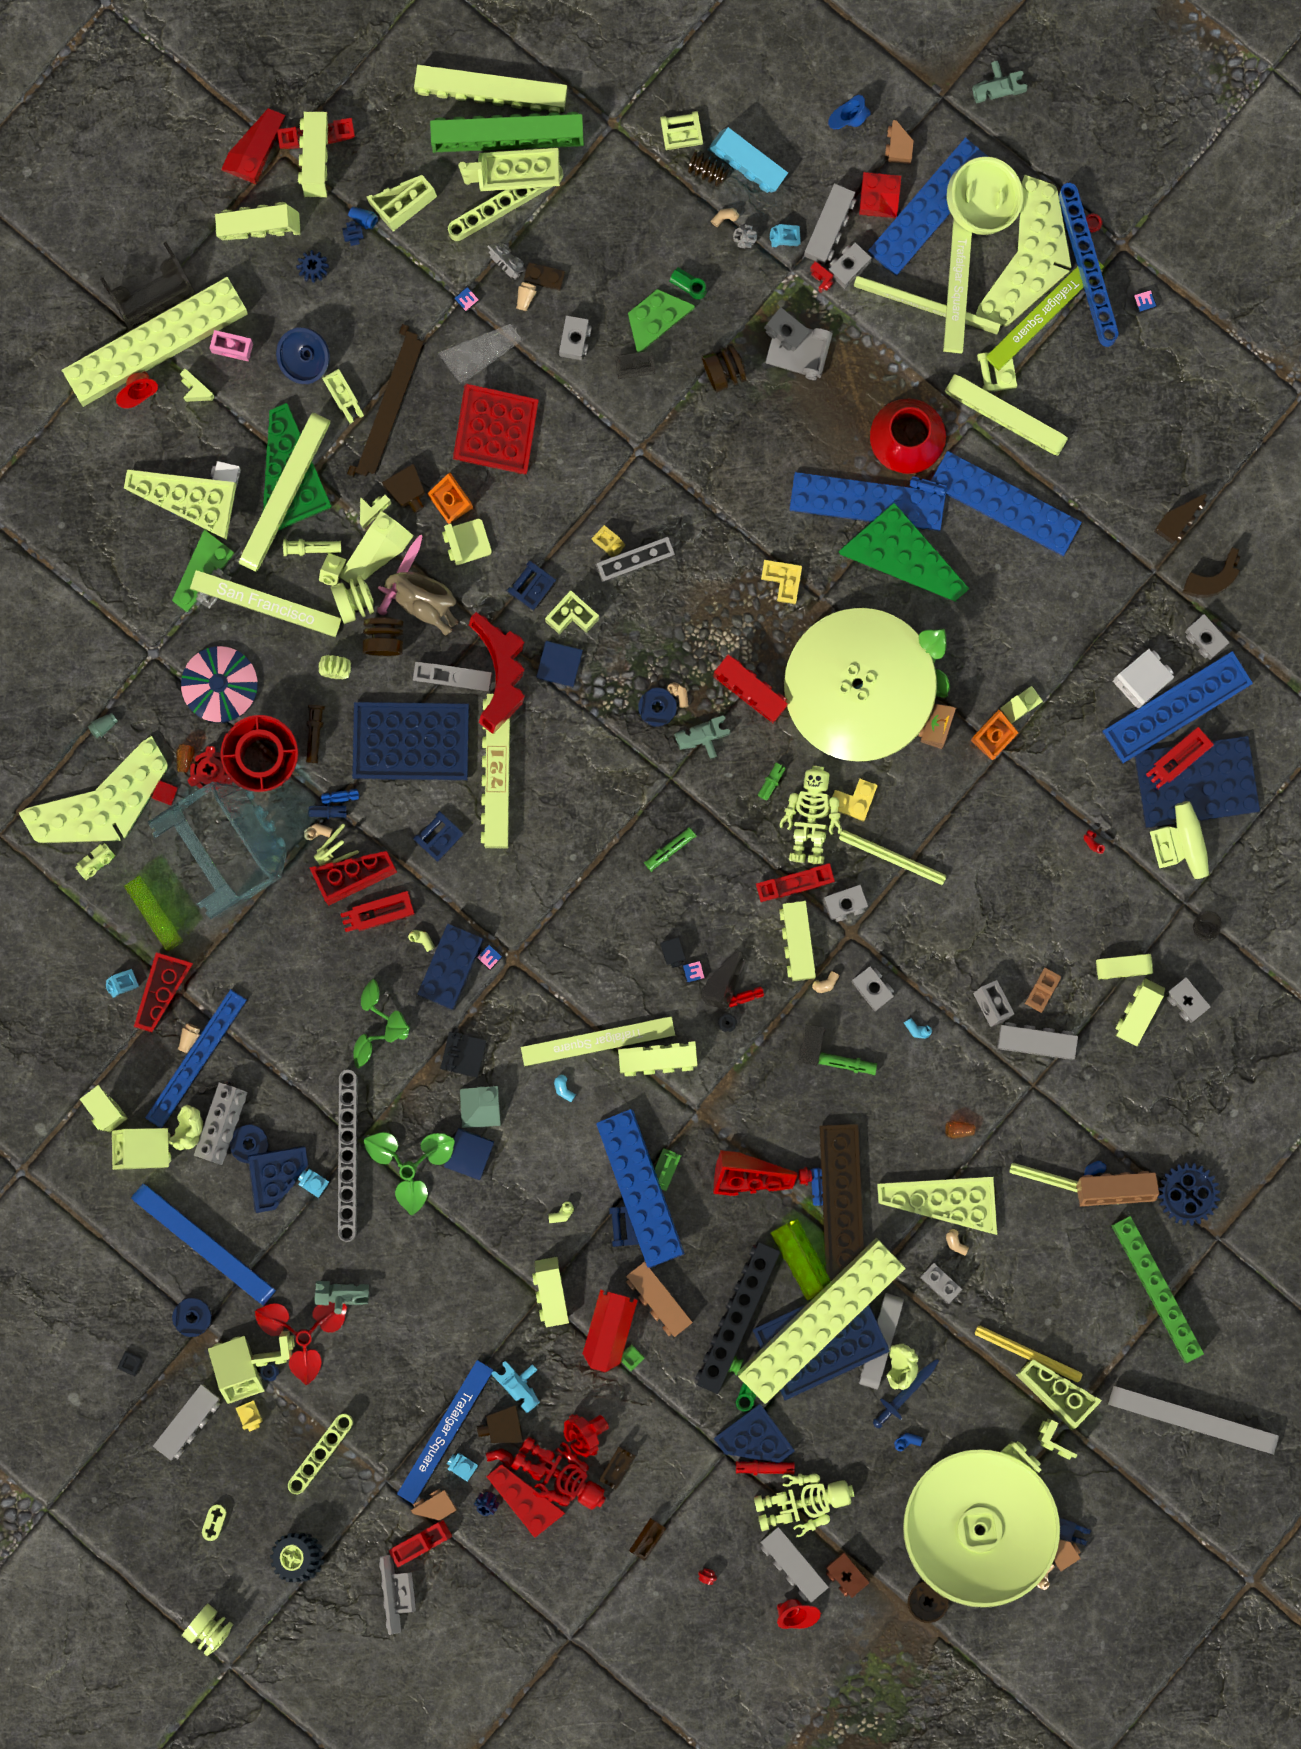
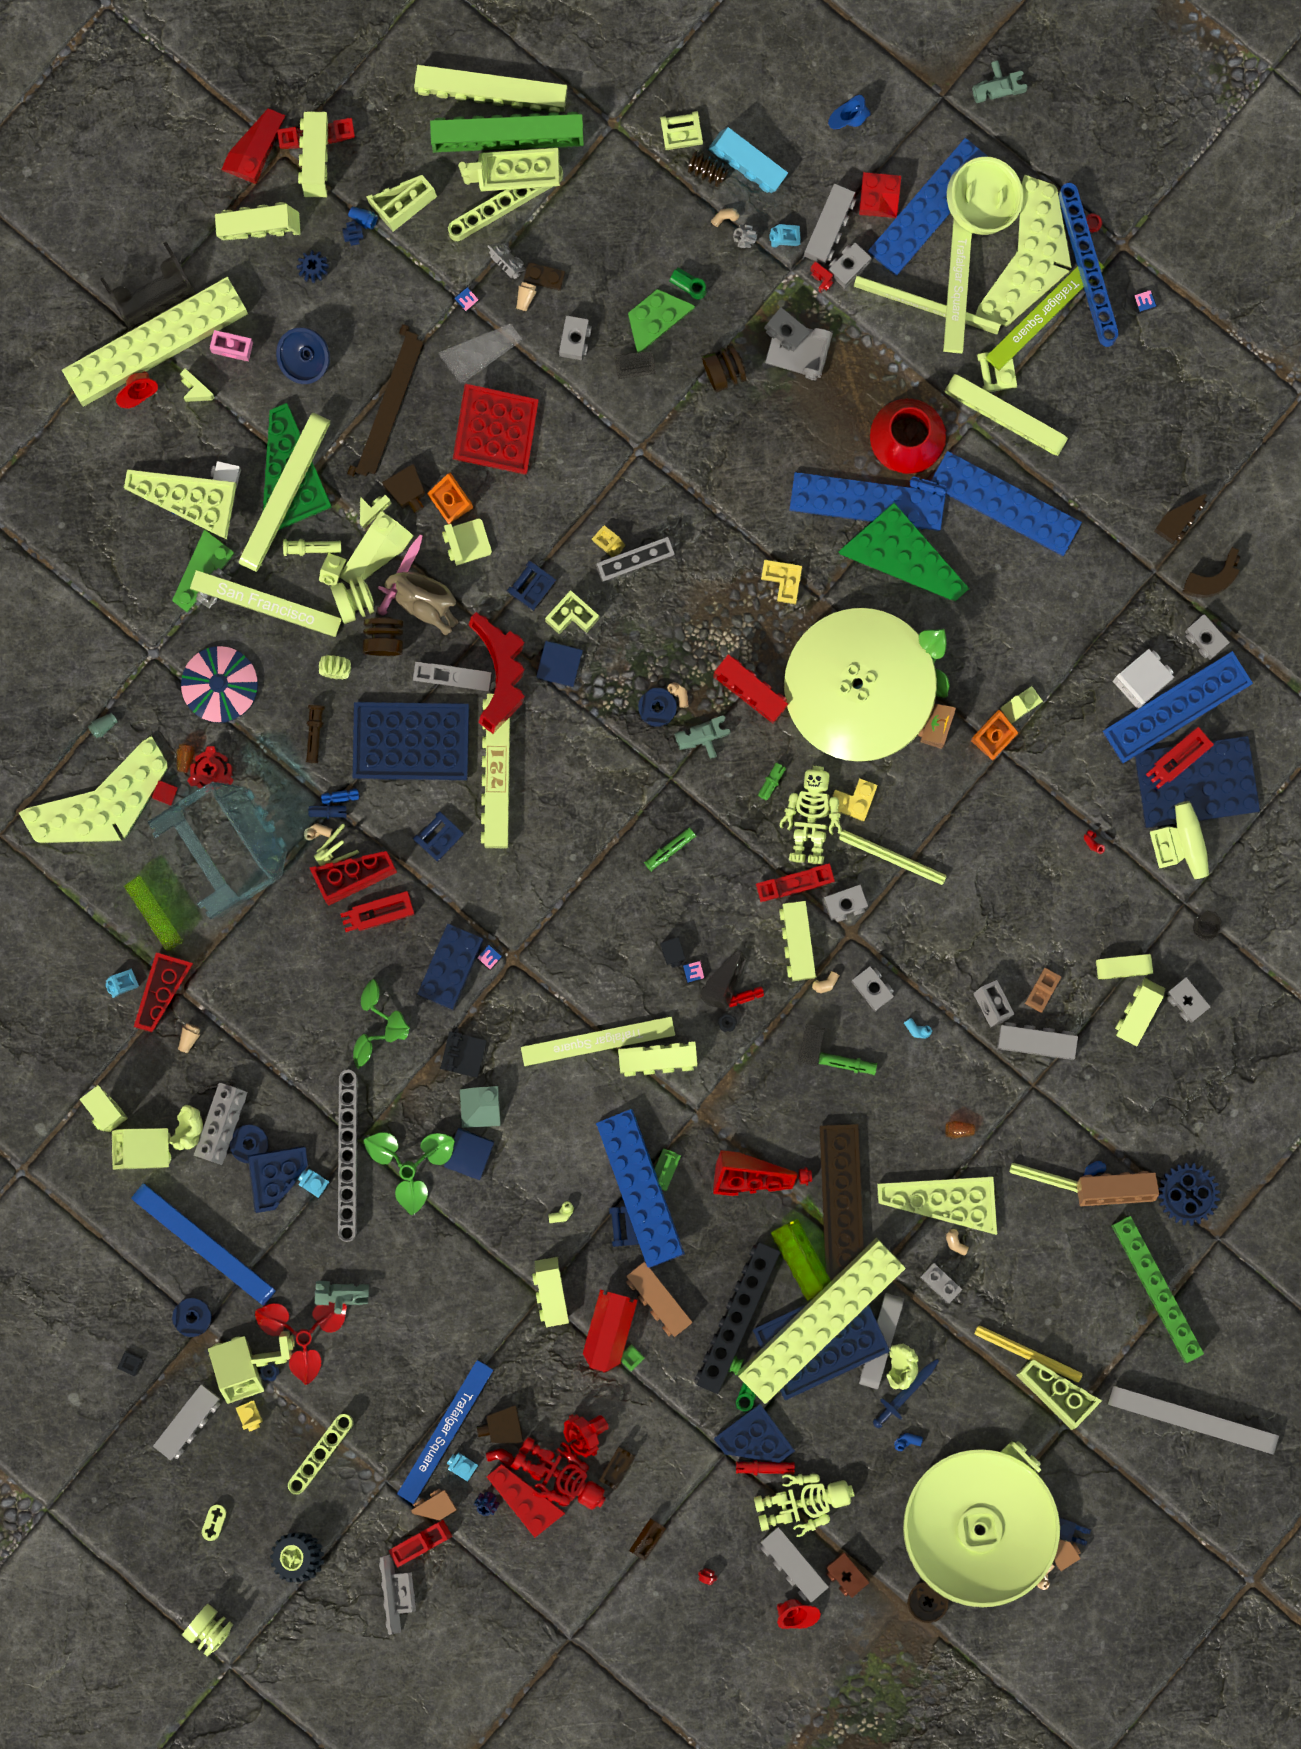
(102, 856): yellowish green hinge -> none
(196, 1059): blue tile -> none
(242, 736): red cone -> none
(342, 394): yellowish green hinge -> none
(421, 937): yellowish green arm -> none
(517, 1386): medium azure piece -> none
(561, 1088): medium azure arm -> none
(817, 1186): blue axle -> none
(900, 144): medium nougat slope -> none
(1047, 1430): yellowish green bracket -> none

